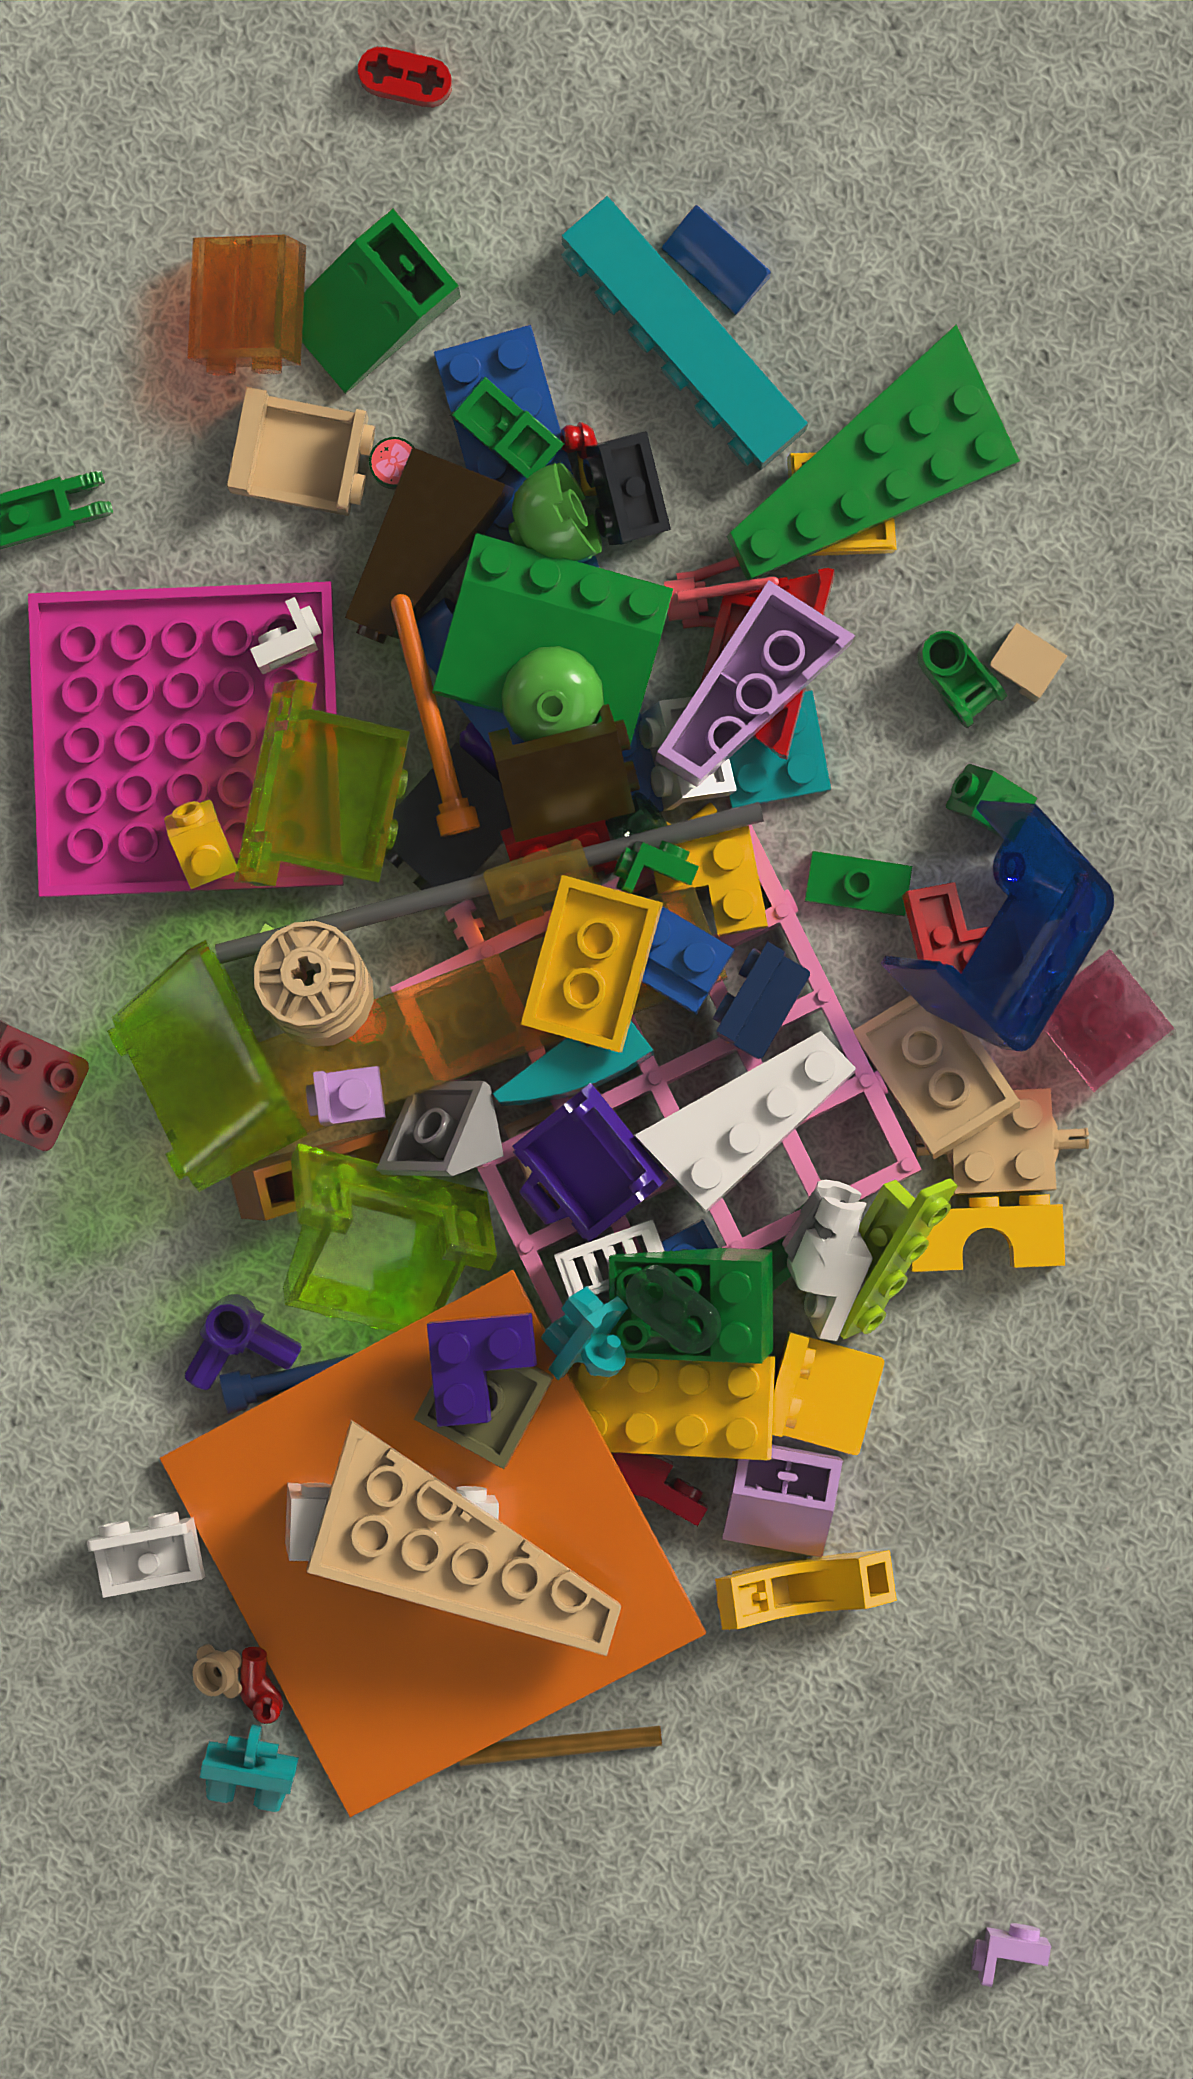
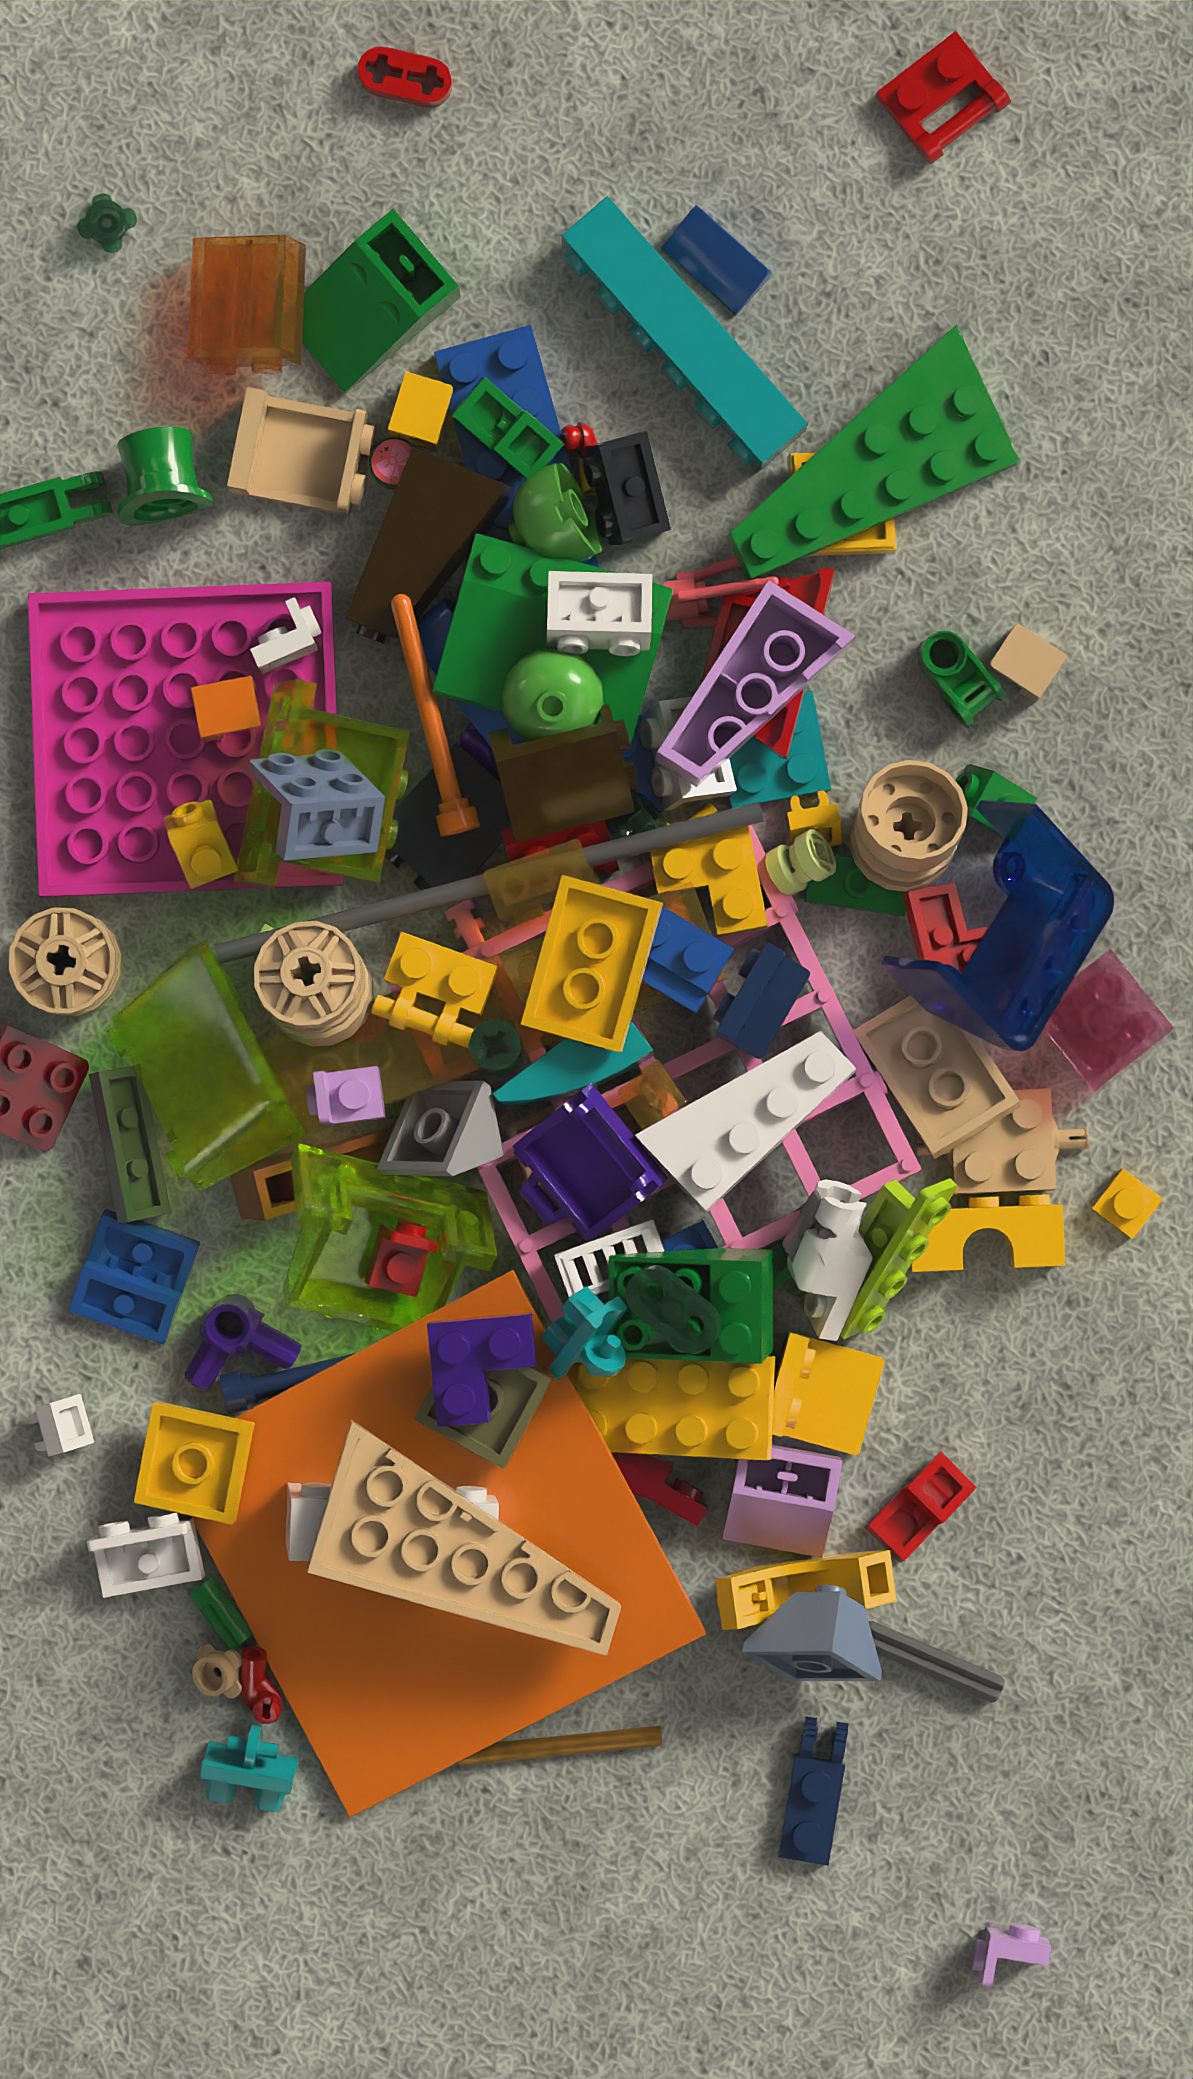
(62, 1425): none -> white tile
(80, 988): none -> tan wheel
(102, 209): none -> clear green plate
(129, 1145): none -> dark grey plate
(134, 1277): none -> blue slope
(159, 476): none -> green piece
(194, 1462): none -> yellow plate
(220, 1613): none -> green piece
(226, 707): none -> orange panel
(324, 804): none -> sand blue bracket
(400, 1257): none -> red bracket
(420, 411): none -> yellow panel
(440, 975): none -> yellow plate
(503, 1051): none -> clear green wheel
(599, 612): none -> white bracket
(652, 1095): none -> clear yellow bracket
(665, 860): green bracket -> none
(801, 862): none -> yellowish green wheel
(813, 1798): none -> dark blue hinge
(817, 1639): none -> sand blue slope
(822, 818): none -> yellow tile
(920, 1507): none -> red slope
(922, 805): none -> tan wheel
(933, 84): none -> red plate
(936, 1663): none -> dark grey axle
(1126, 1203): none -> yellow plate

